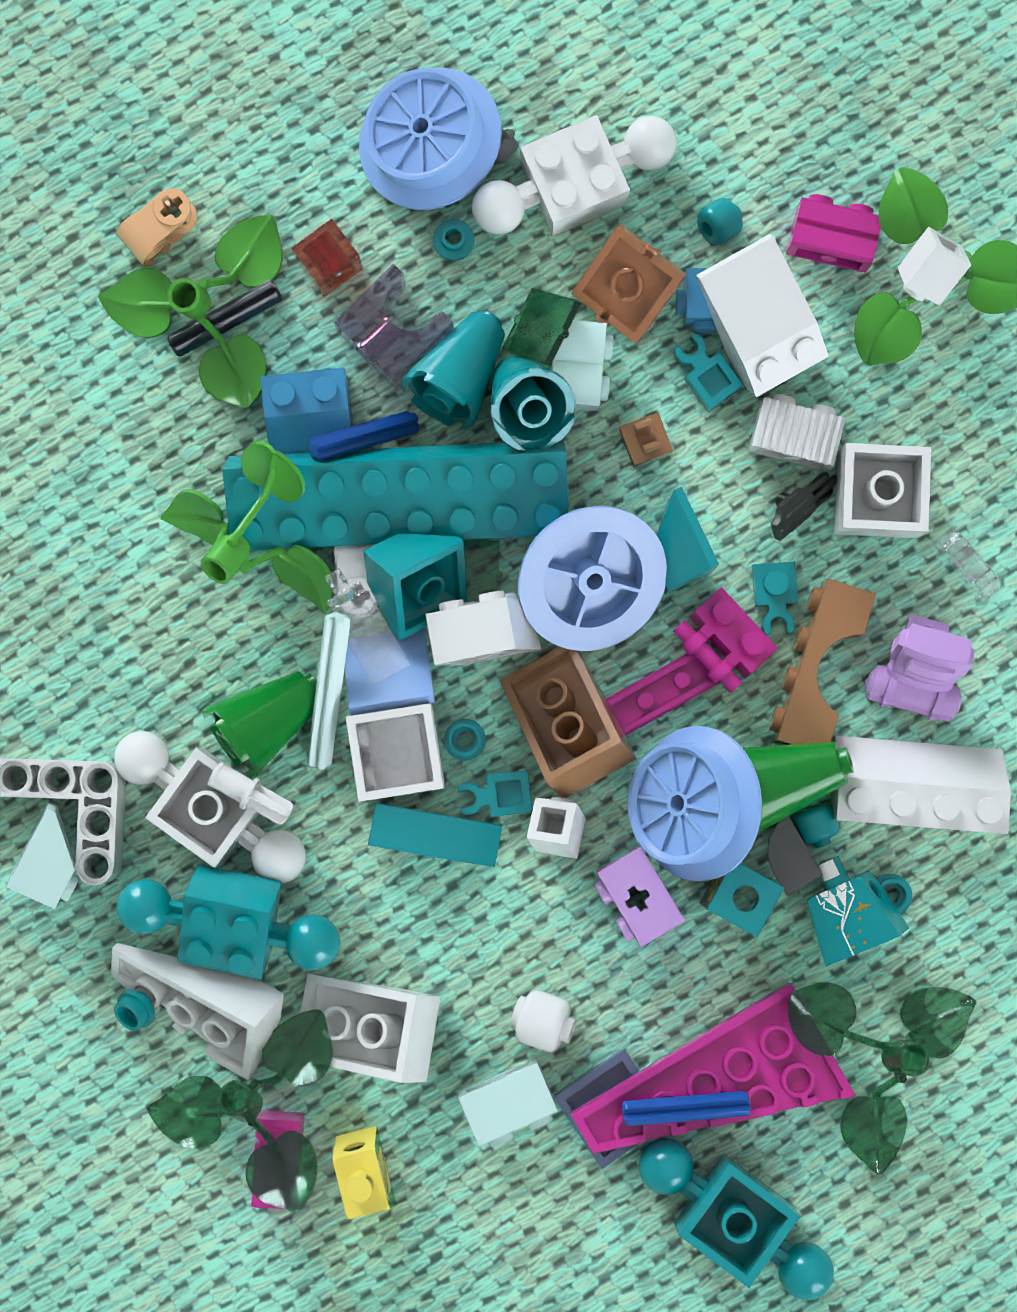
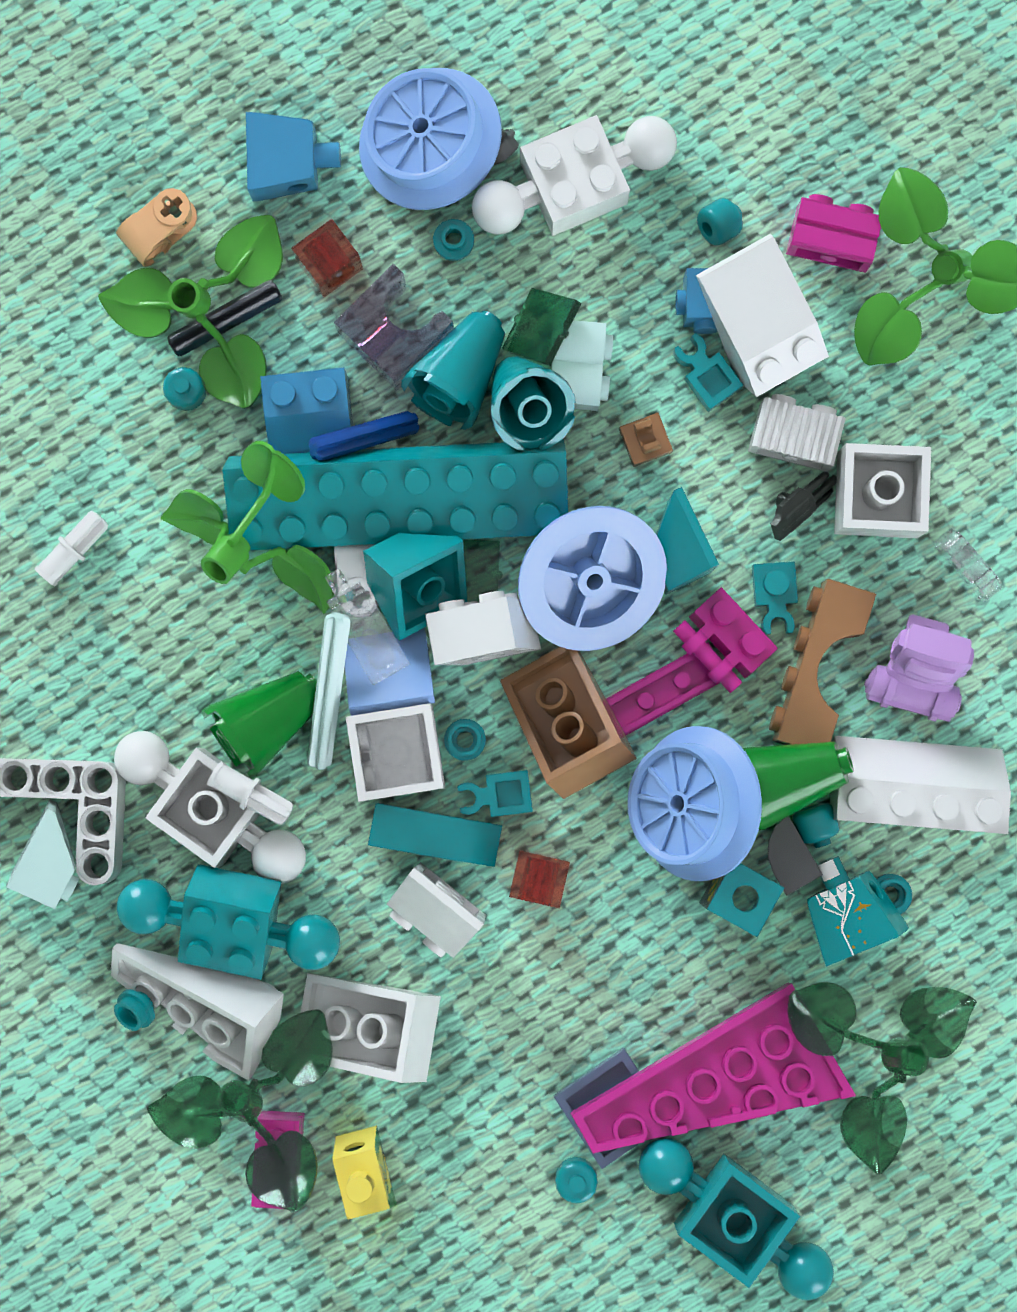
(72, 548): none -> white axle
(184, 388): none -> teal piece
(285, 156): none -> dark azure torso
(435, 911): none -> white slope
(508, 1103): light aqua brick -> none
(539, 878): none -> clear red piece
(543, 1021): white head -> none
(556, 827): white brick -> none
(576, 1180): none -> teal piece
(628, 284): nougat plate -> none
(660, 910): lavender brick -> none
(685, 1108): blue axle -> none
(933, 267): white brick -> none

